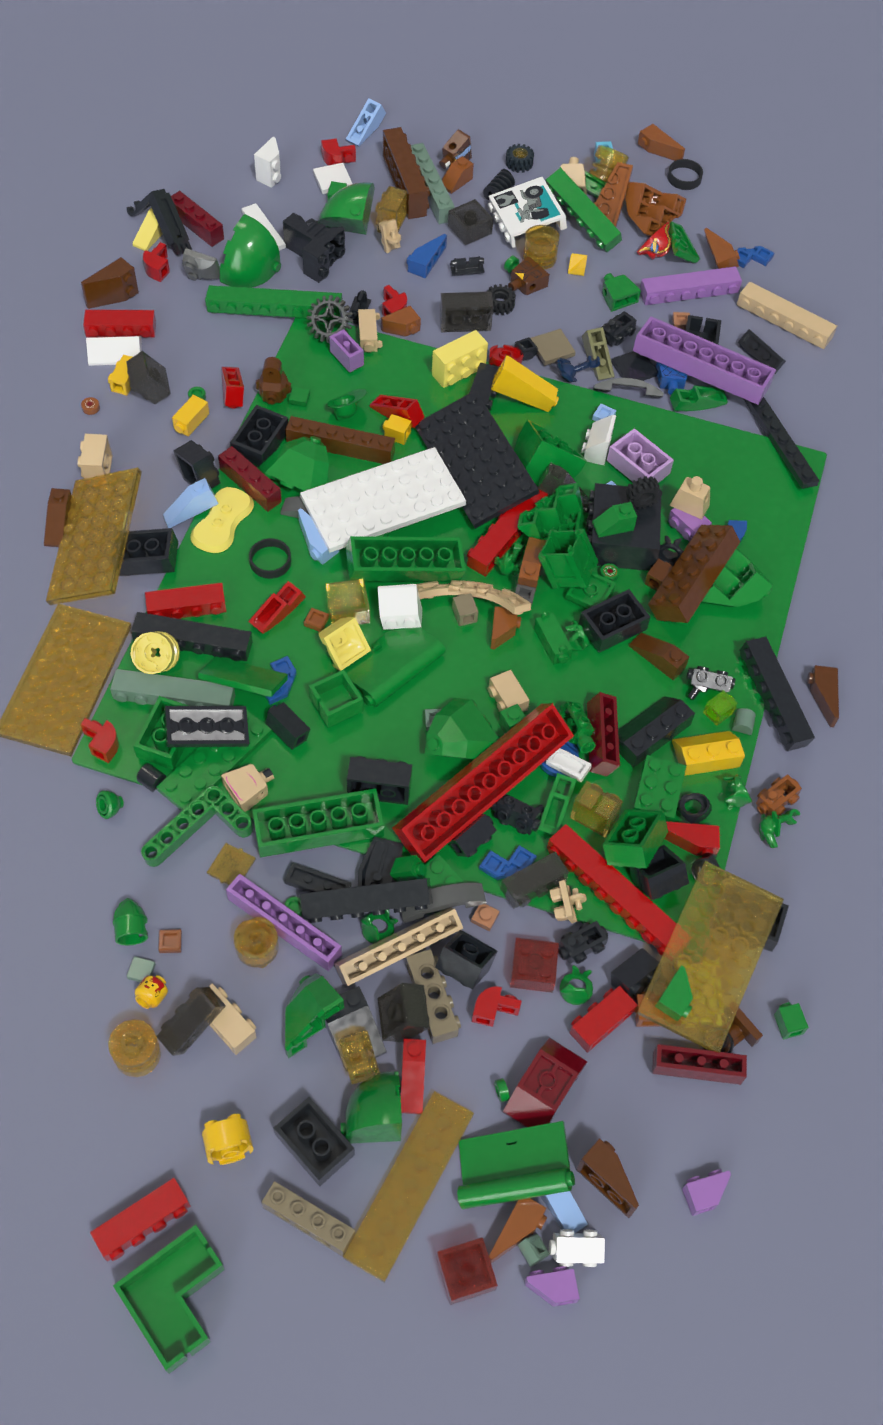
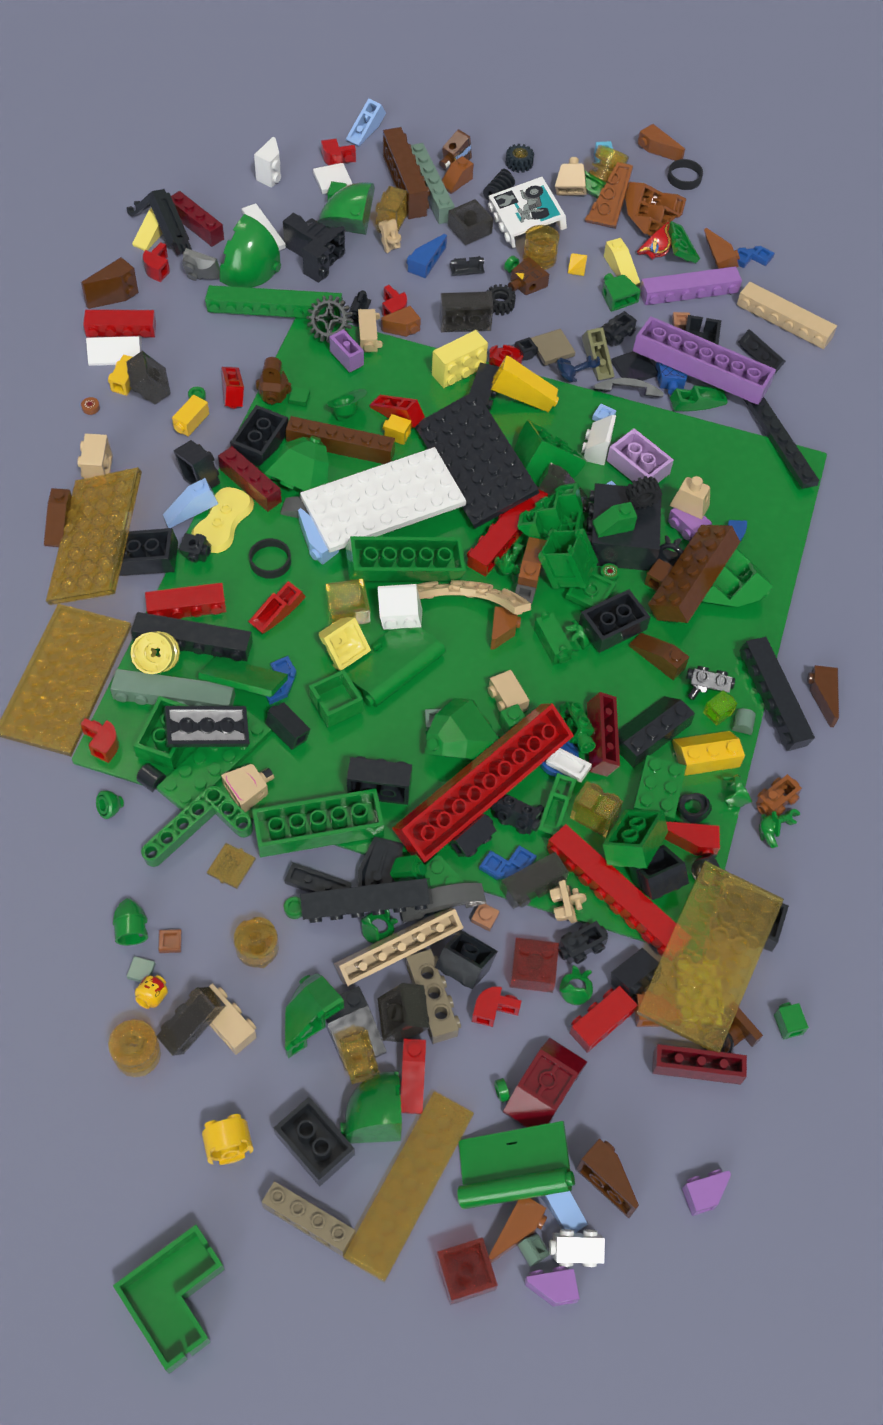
(140, 1219): red brick -> none
(195, 547): none -> black brick
(286, 922): medium lavender brick -> none
(316, 619): dark orange tile -> none
(465, 609): dark tan brick -> none
(584, 210): green brick -> none
(620, 260): none -> light yellow slope
(676, 996): green slope -> none

